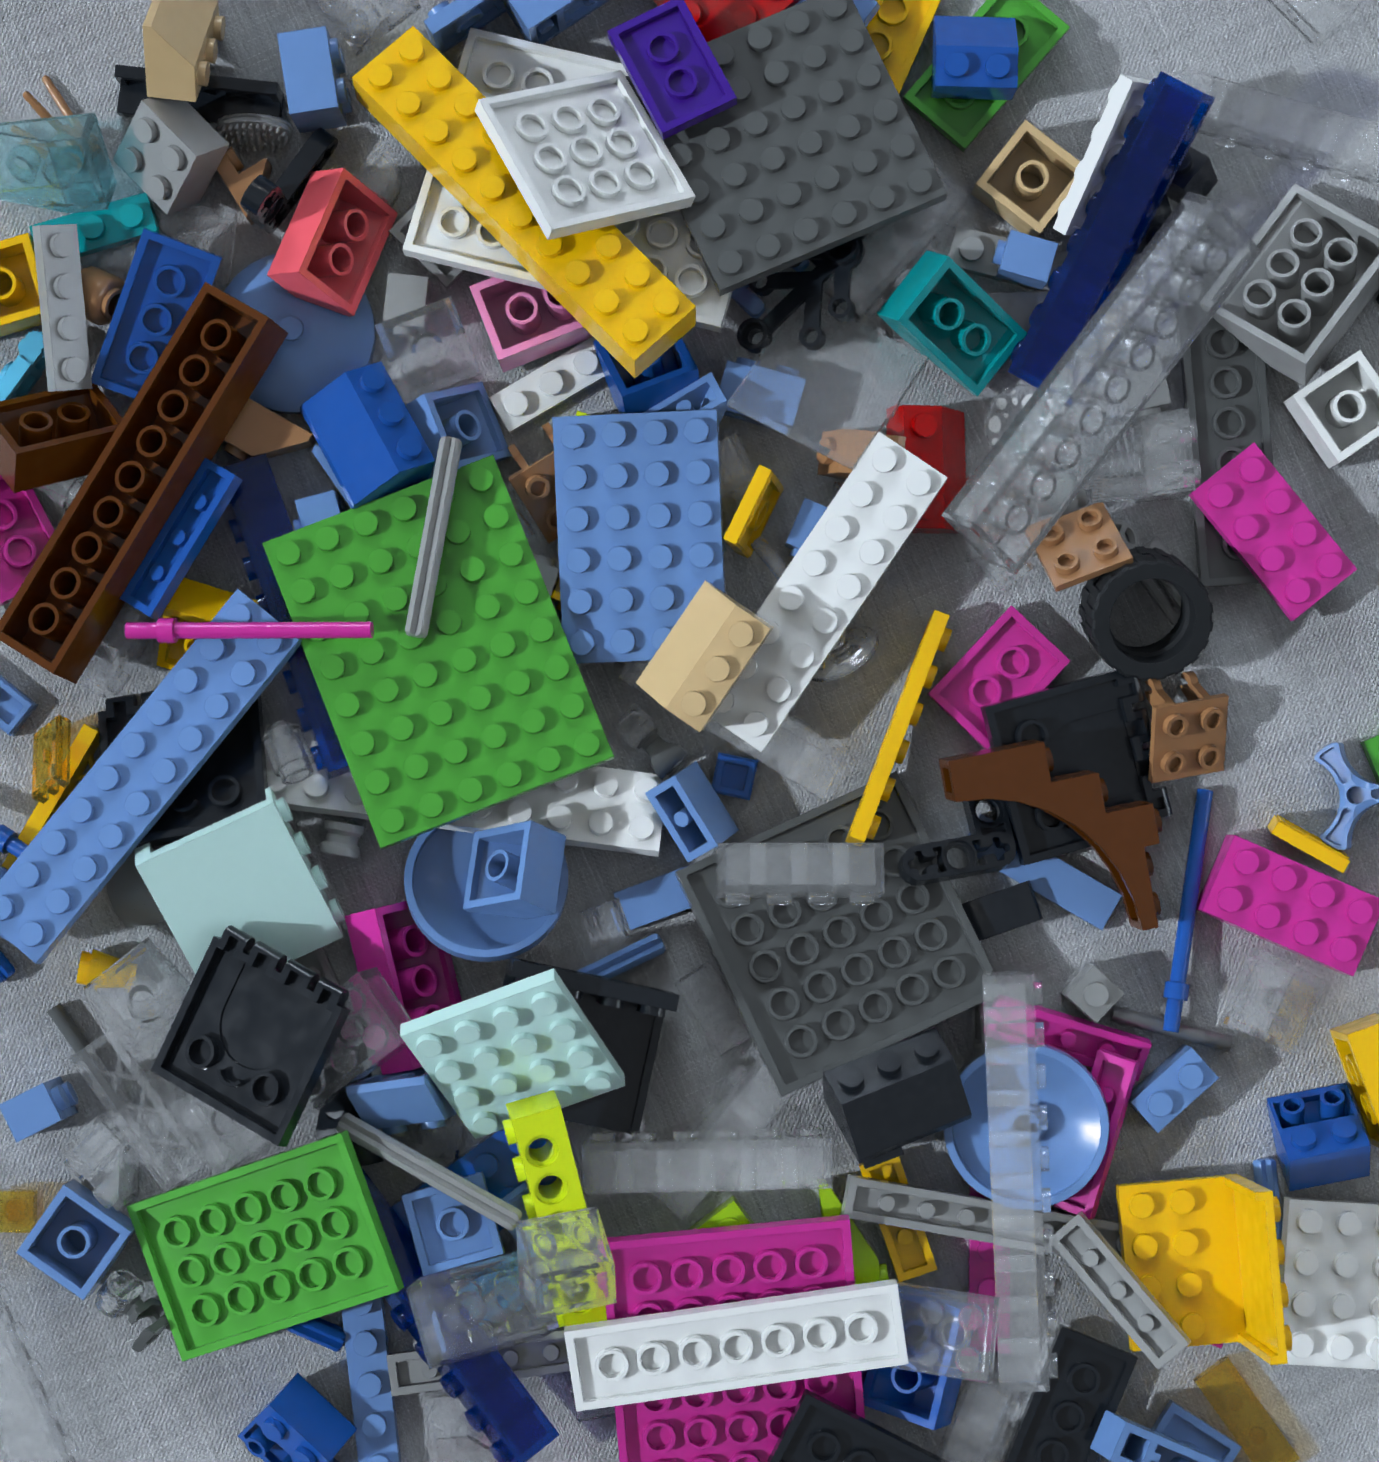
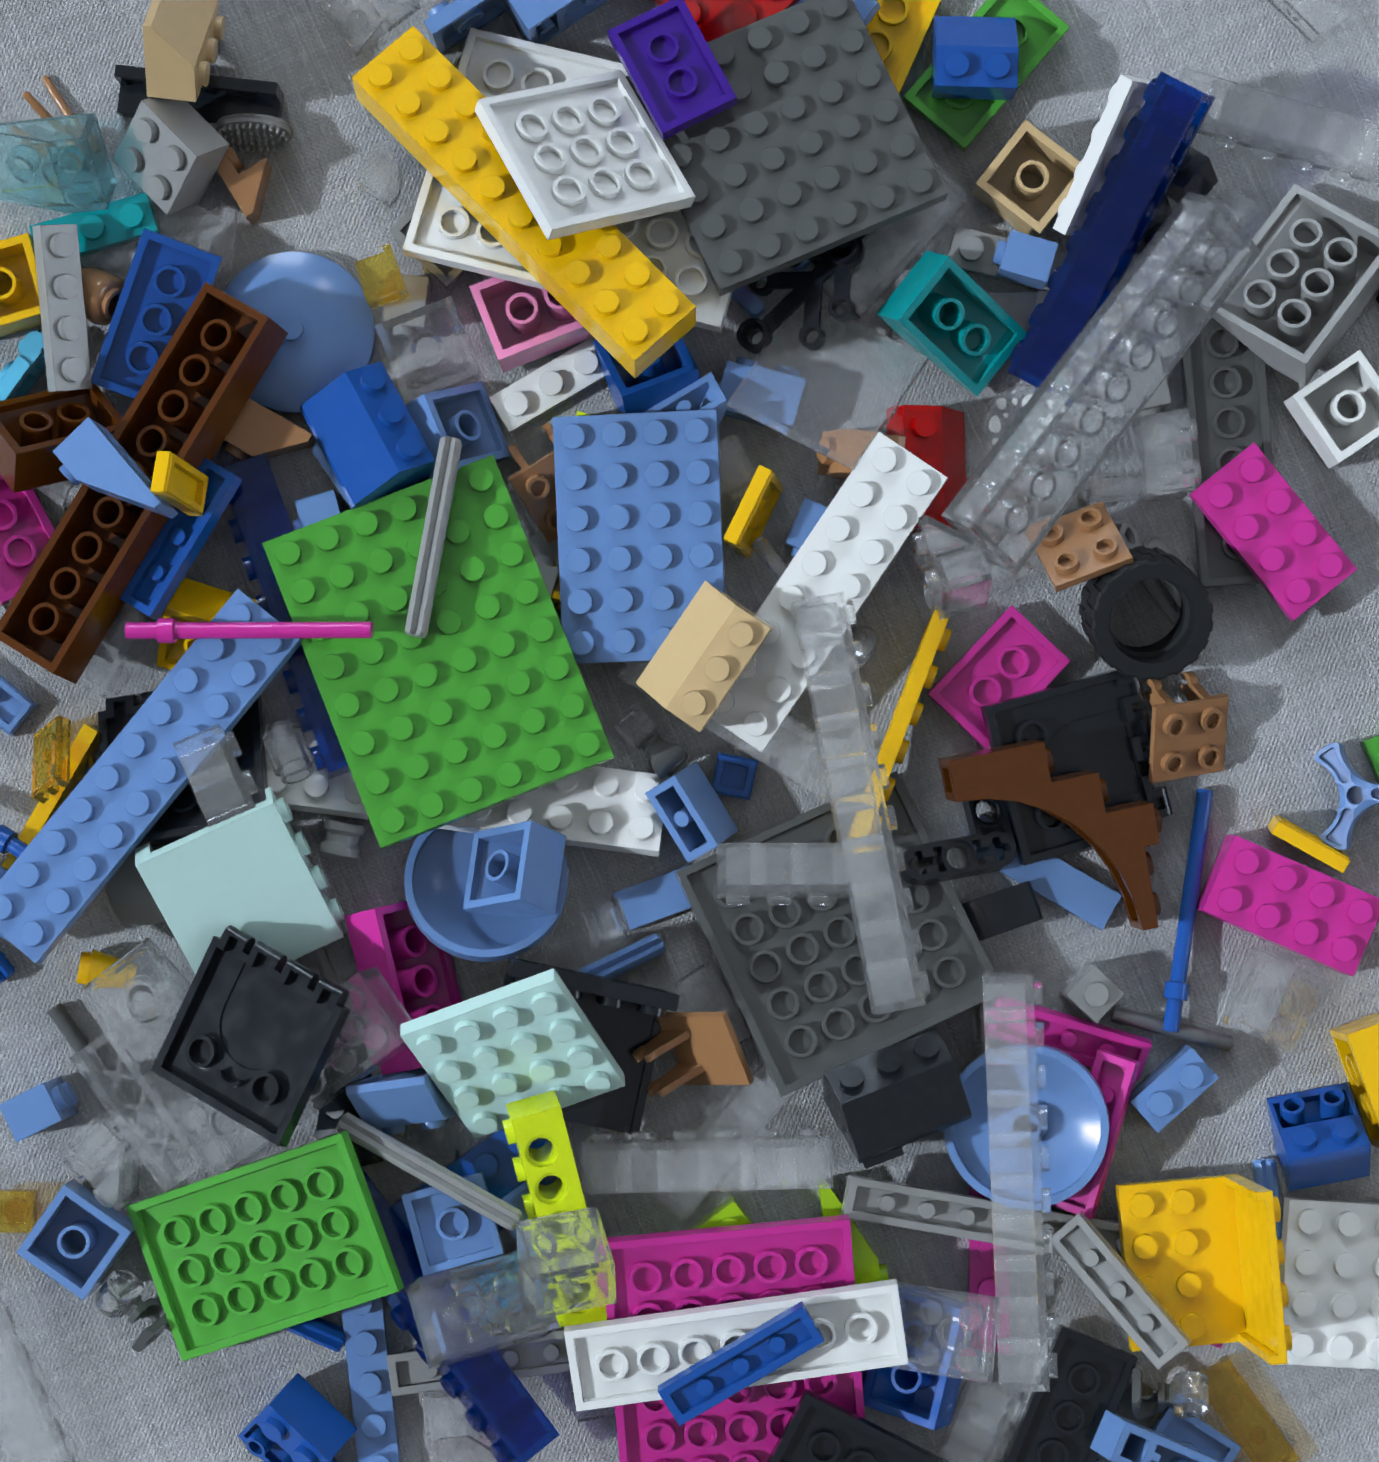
(102, 464): none -> medium blue slope
(179, 483): none -> yellow tile
(215, 774): none -> clear brick
(270, 203): black beam -> none
(313, 80): medium blue brick -> none
(333, 241): coral slope -> none
(381, 278): none -> clear yellow panel
(704, 1051): none -> medium nougat plate
(740, 1363): none -> blue plate
(859, 804): none -> clear brick
(906, 1247): yellow plate -> none
(952, 568): none -> clear slope
(1185, 1394): none -> leg

